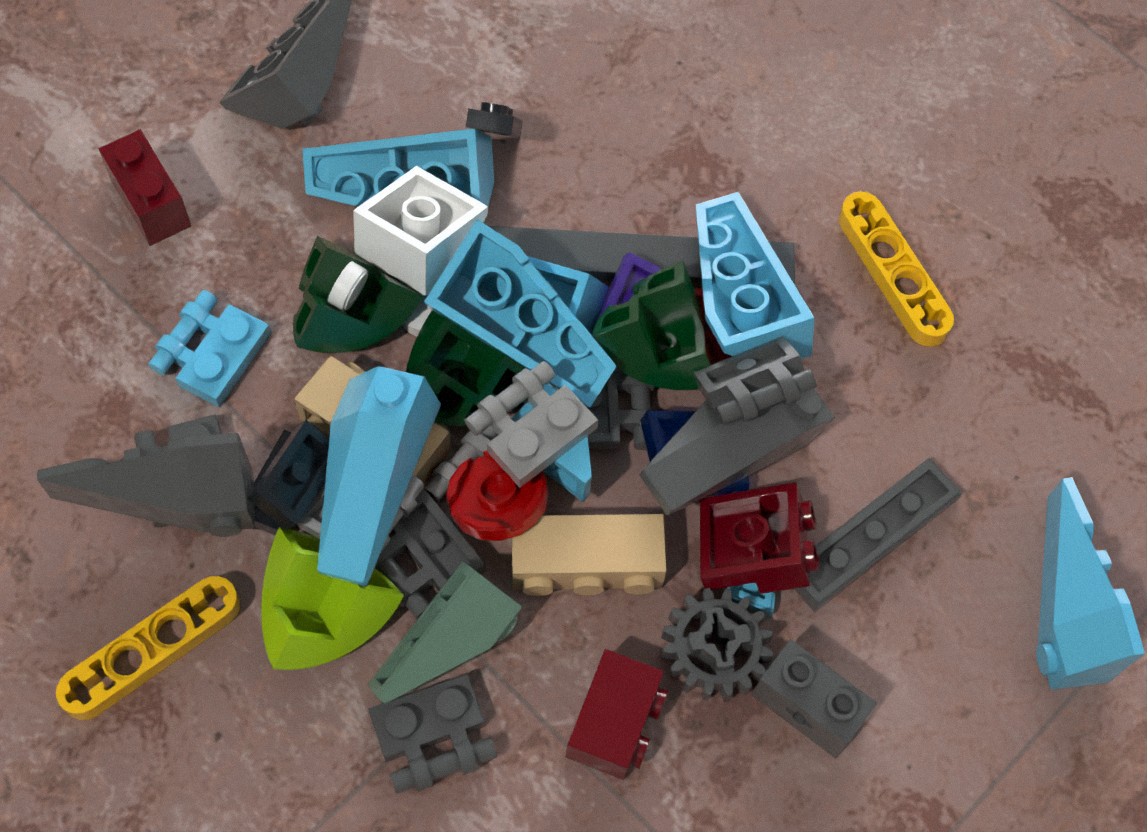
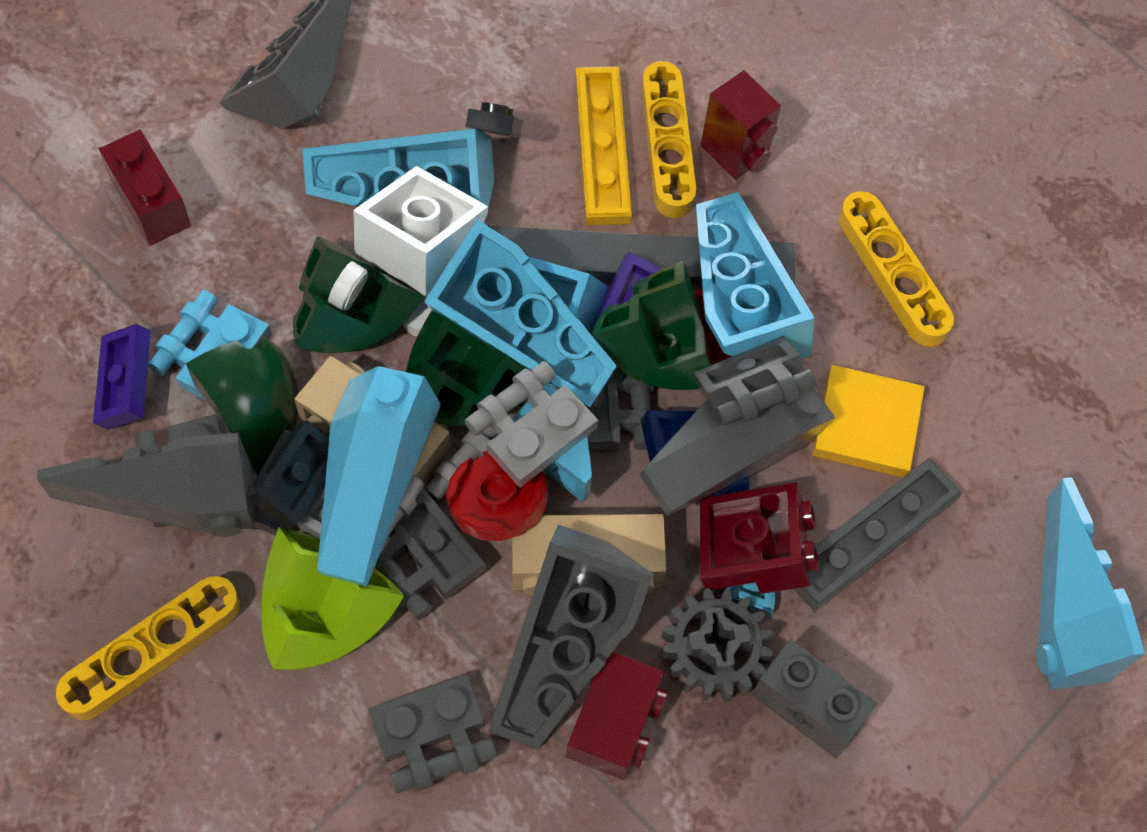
(122, 376): none -> dark purple plate
(249, 393): none -> dark green brick
(453, 628): sand green slope -> none
(575, 620): none -> dark grey wedge
(603, 146): none -> yellow tile
(668, 138): none -> yellow beam
(740, 125): none -> dark red brick
(872, 421): none -> yellow tile

